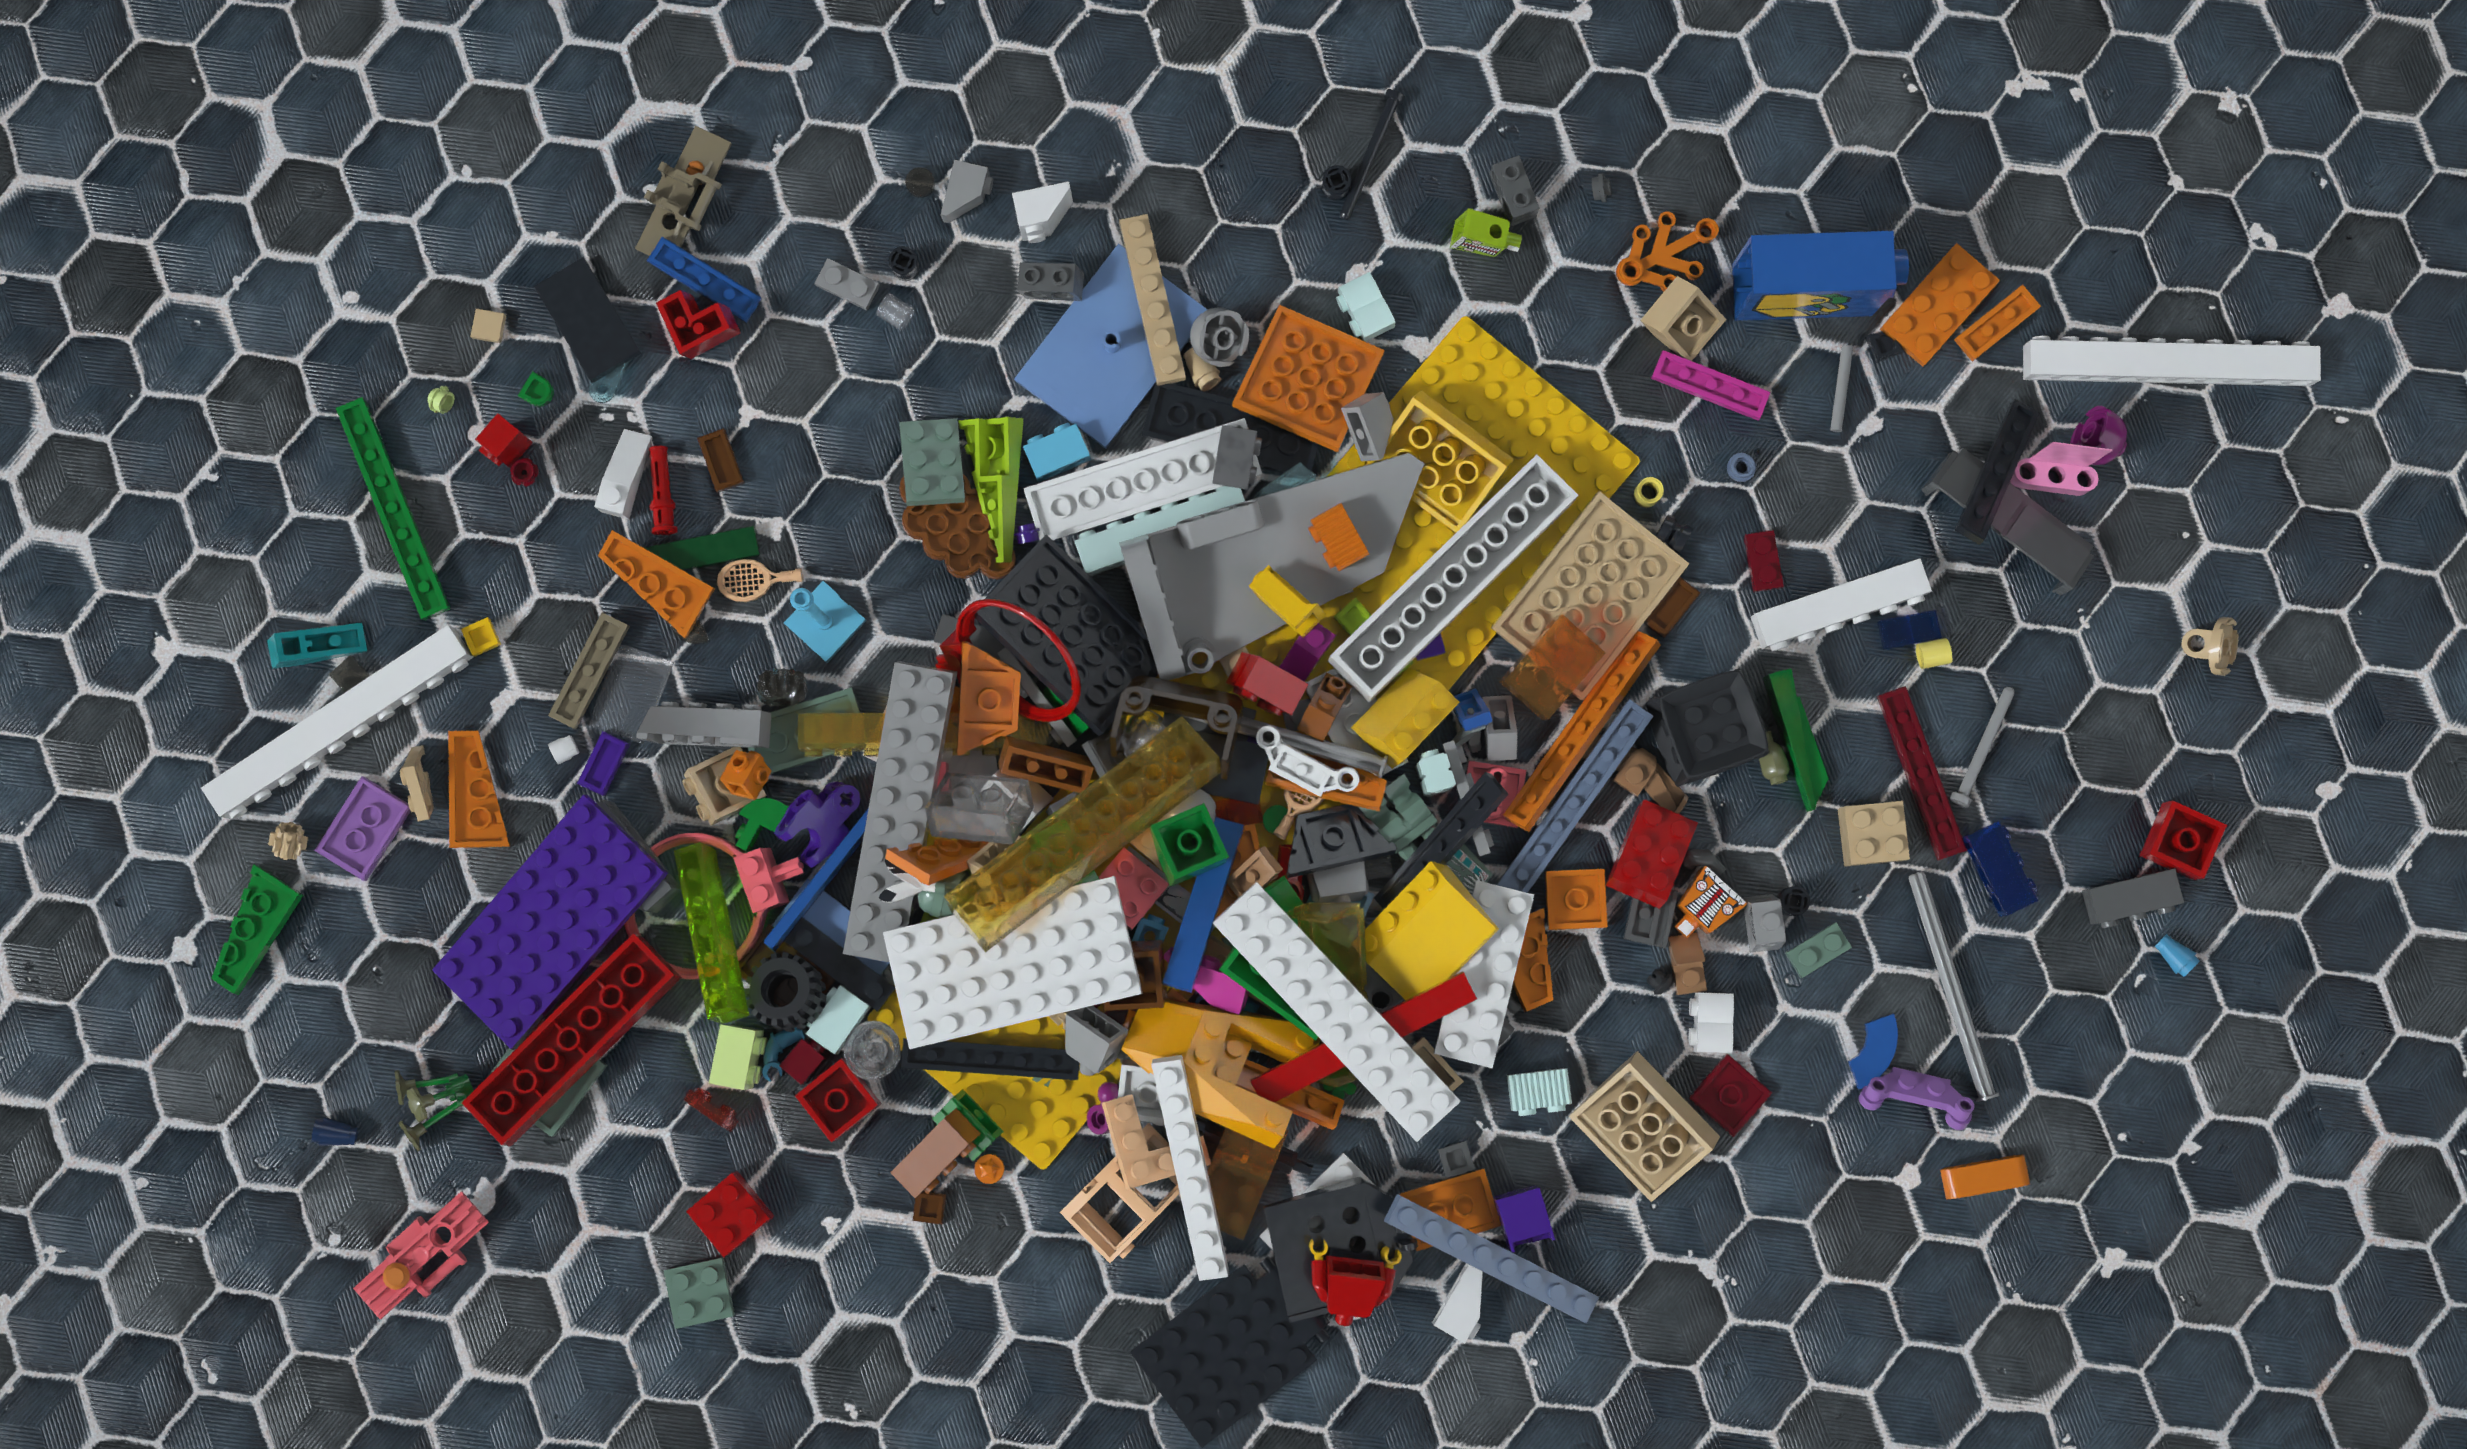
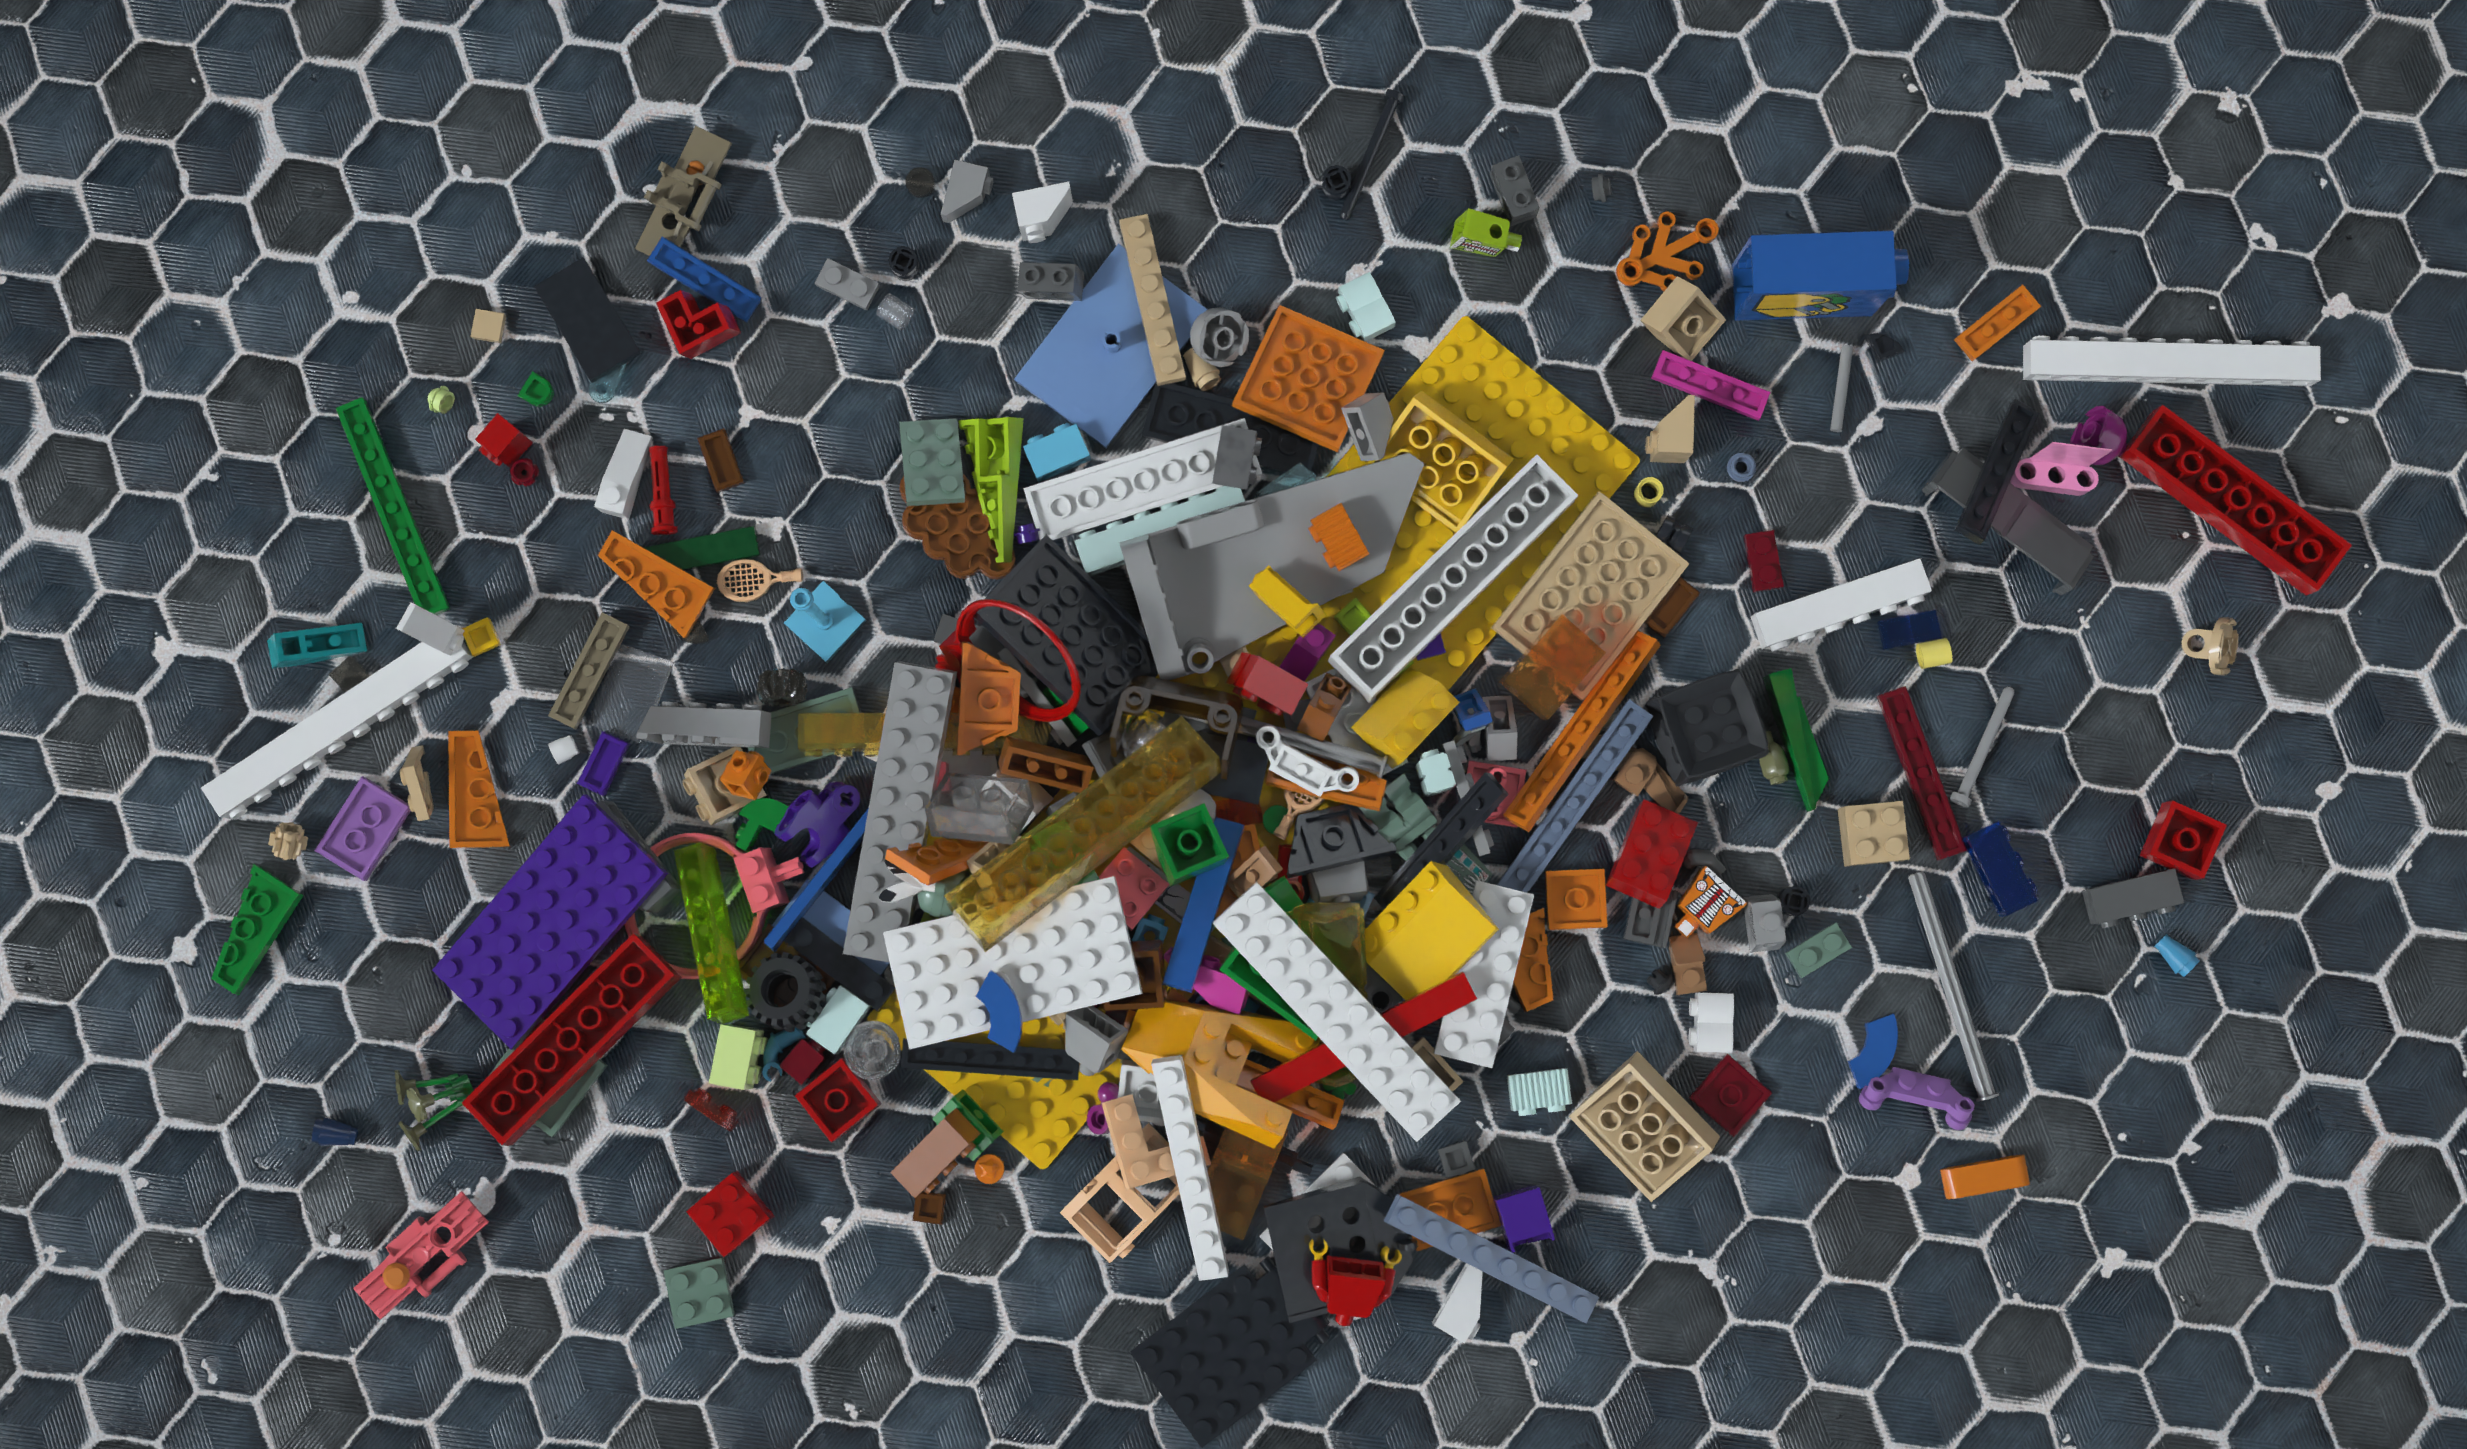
(431, 629): none -> white slope
(1003, 1010): none -> blue tile
(1673, 435): none -> tan slope
(1939, 304): orange plate -> none
(2235, 500): none -> red brick

